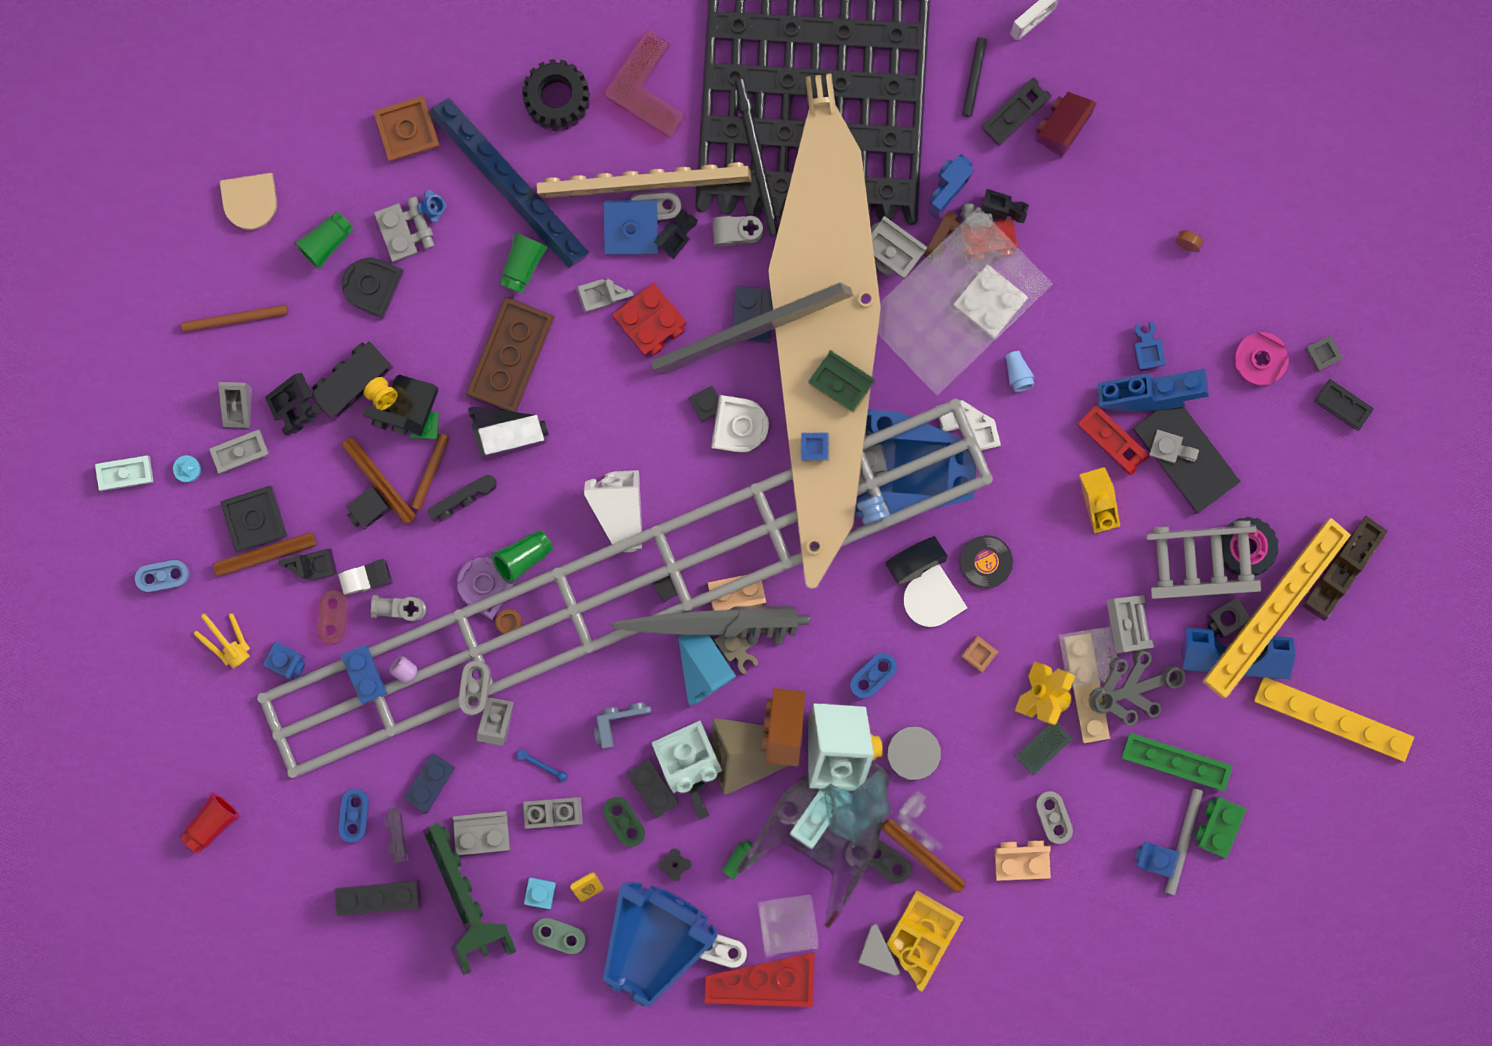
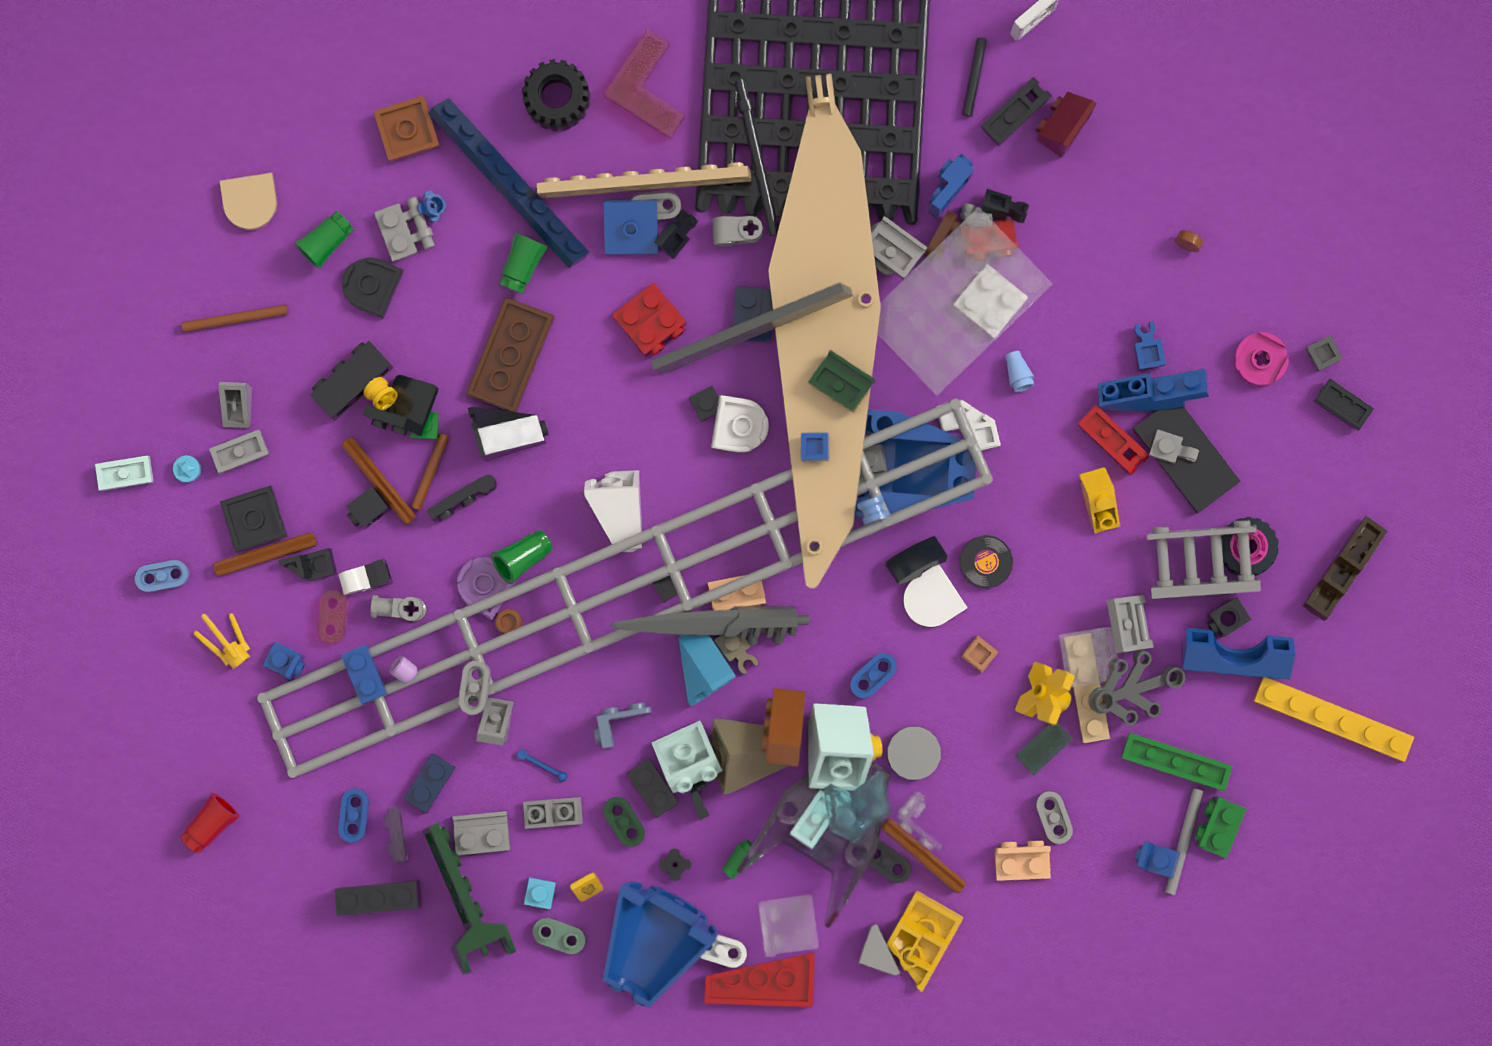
(289, 397): black plate -> none
(601, 294): light grey slope -> none
(1276, 608): yellow plate -> none

